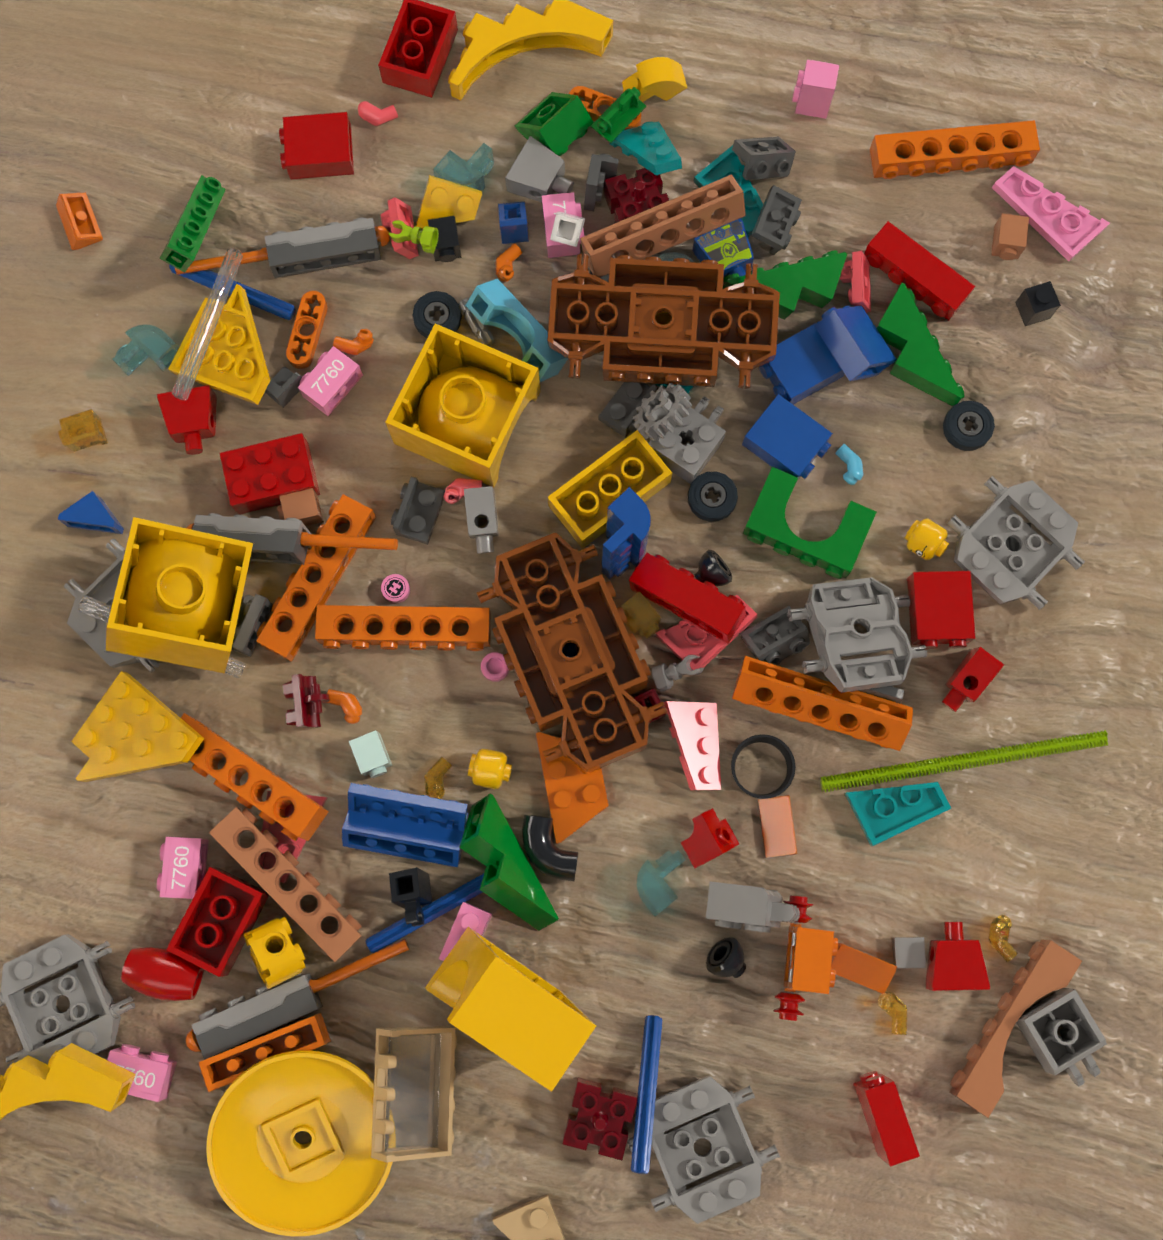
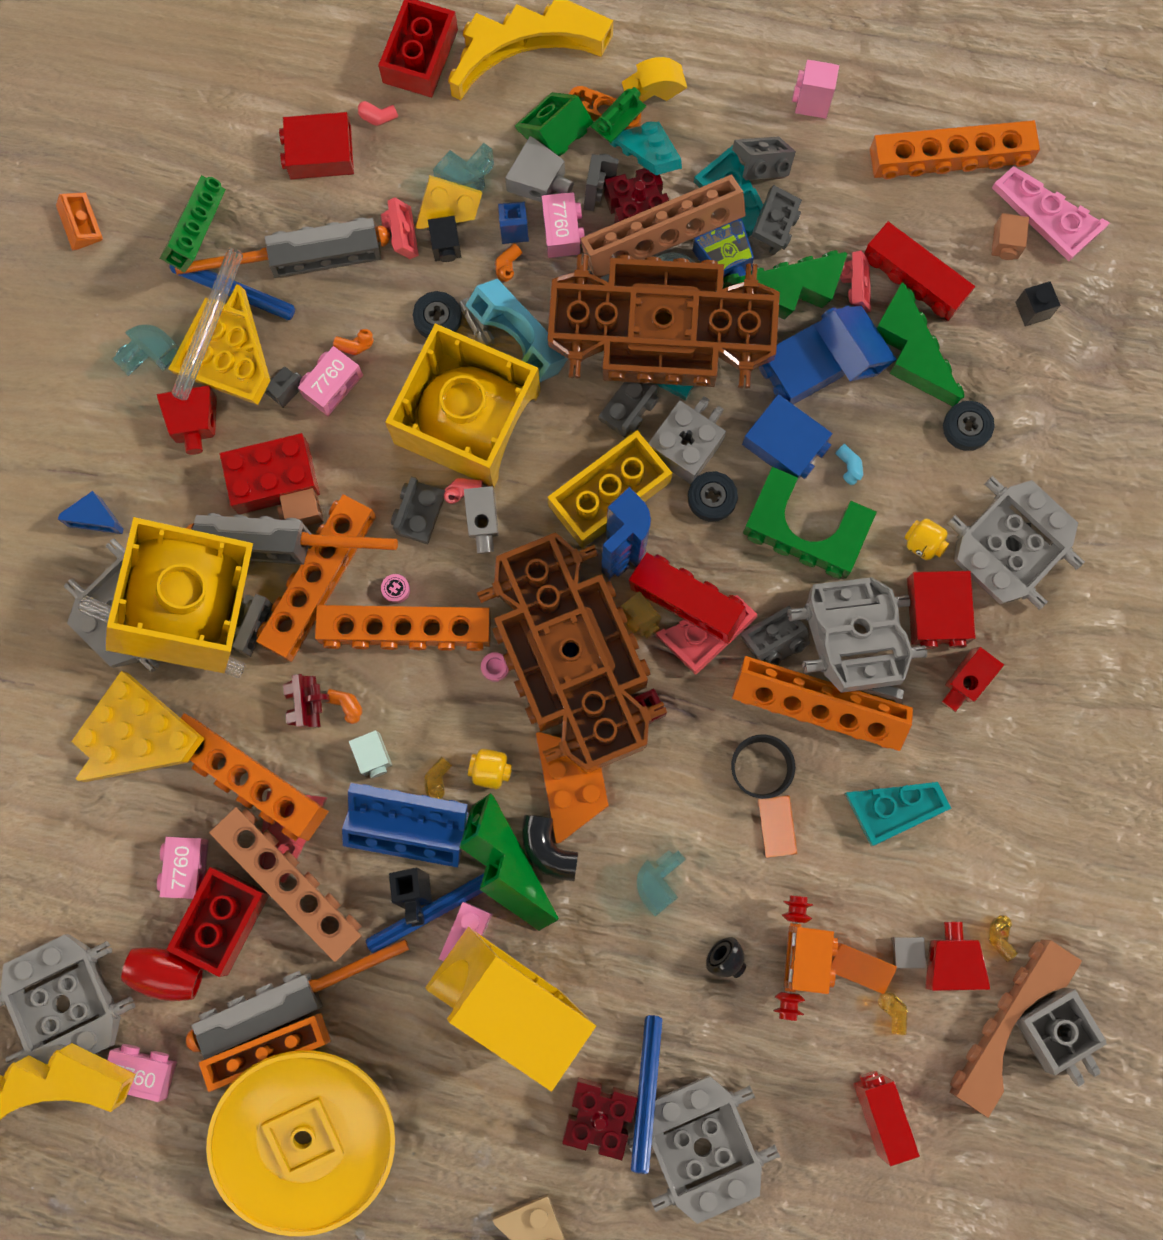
(75, 425): clear yellow brick -> none
(279, 966): yellow brick -> none
(319, 314): orange beam -> none
(413, 1093): window -> none
(427, 237): lime piece -> none
(567, 228): white slope -> none
(662, 411): light grey gear -> none
(664, 676): light grey piece -> none
(698, 740): wing -> none
(708, 838): red brick -> none
(713, 569): black brick -> none
(754, 906): light grey hinge -> none
(1038, 749): lime axle -> none

